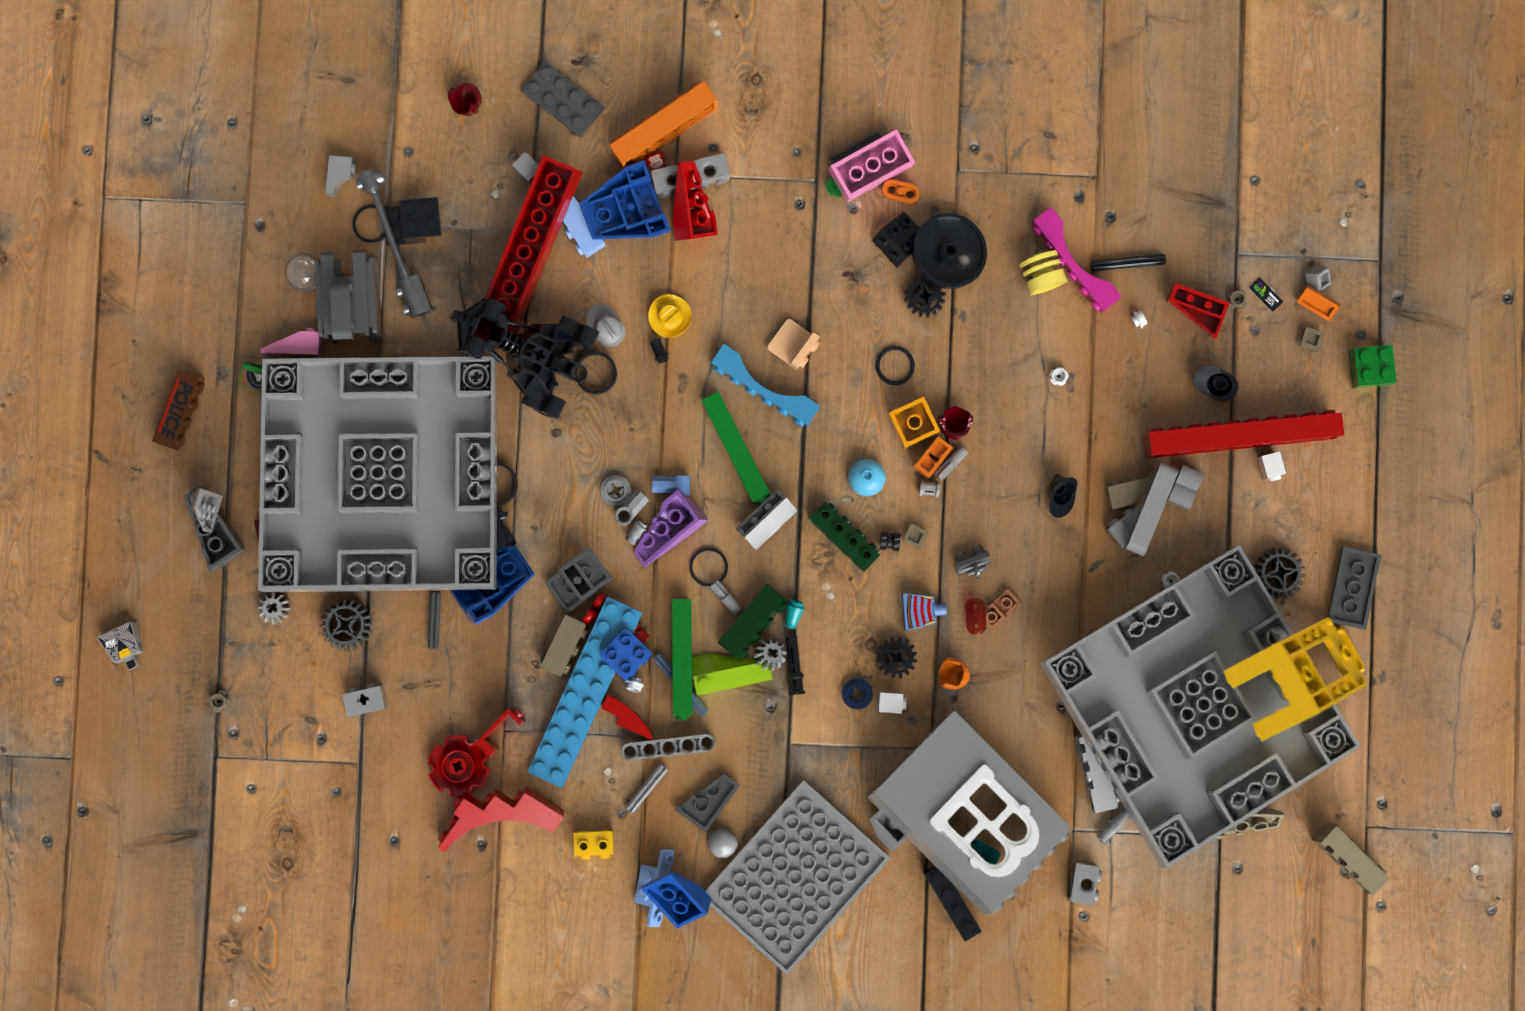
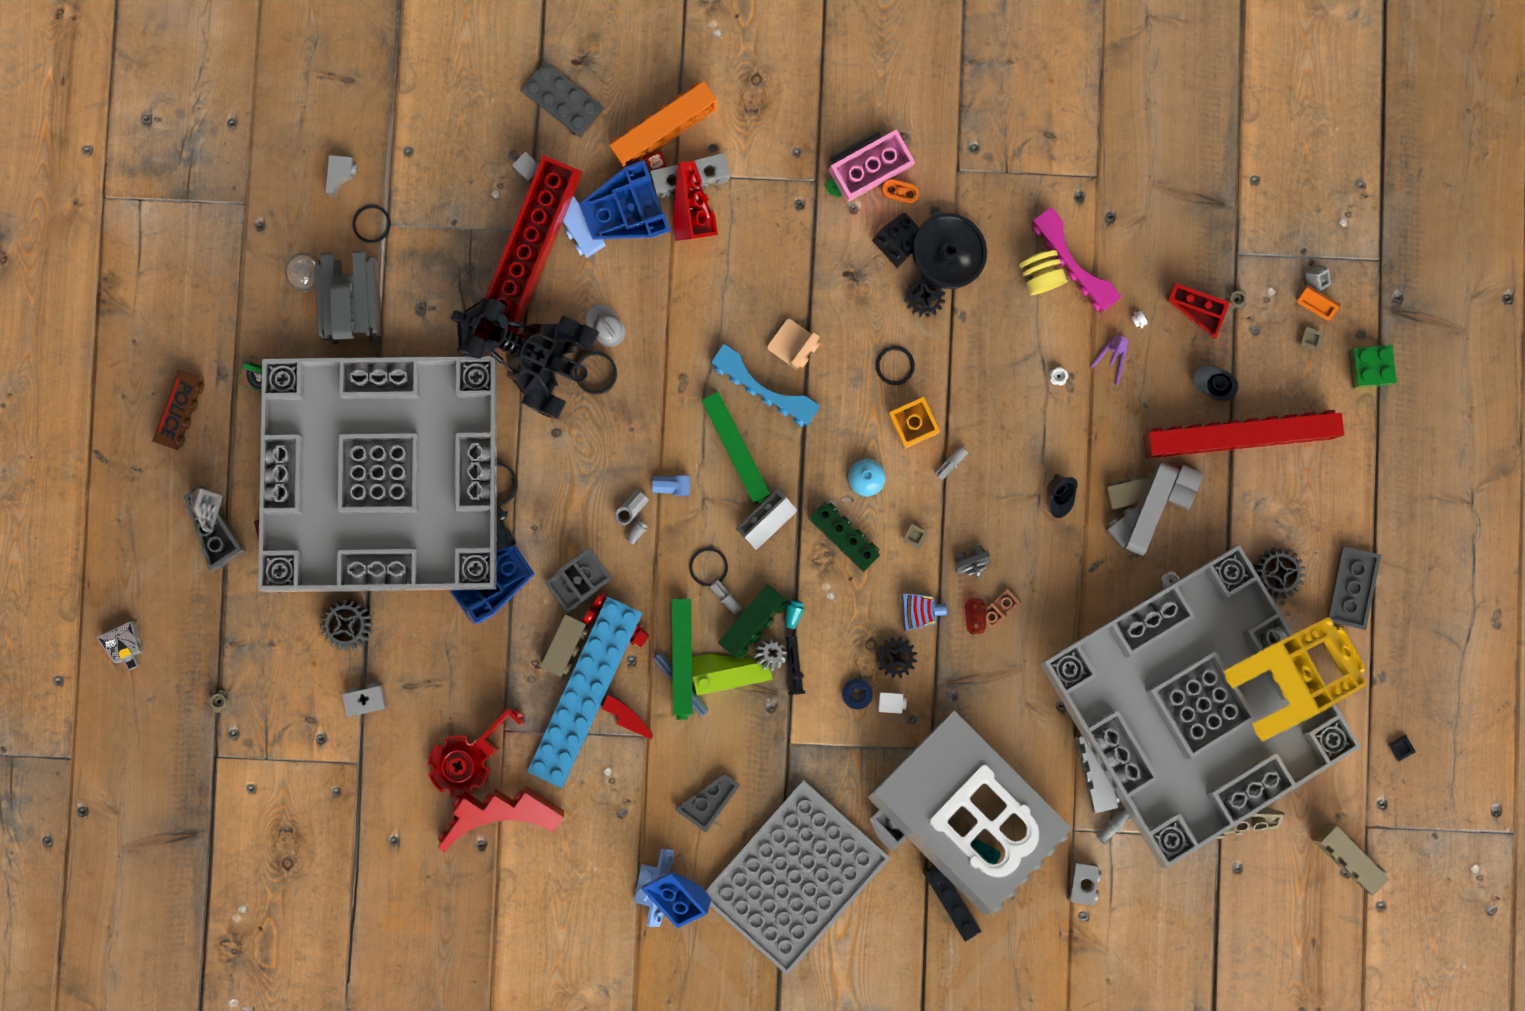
(274, 616): light grey gear -> none
(300, 344): bright pink slope -> none
(410, 285): flat silver bar -> none
(415, 220): black bracket -> none
(434, 620): dark grey axle -> none
(465, 99): dark red cap -> none
(594, 843): yellow brick -> none
(606, 489): light grey gear -> none
(625, 654): blue bracket -> none
(634, 684): white plate -> none
(647, 787): light grey axle -> none
(659, 351): black pin -> none
(659, 750): light grey beam -> none
(669, 315): yellow hat -> none
(673, 523): medium lavender wedge -> none
(722, 842): light grey hair -> none
(890, 541): black wheel -> none
(929, 488): light grey bush -> none
(933, 457): orange brick -> none
(953, 674): orange hair -> none
(955, 422): dark red cap -> none
(1118, 346): none -> medium lavender plant
(1128, 262): black axle -> none
(1266, 294): black sticker -> none
(1271, 466): white brick -> none
(1401, 748): none -> black tile

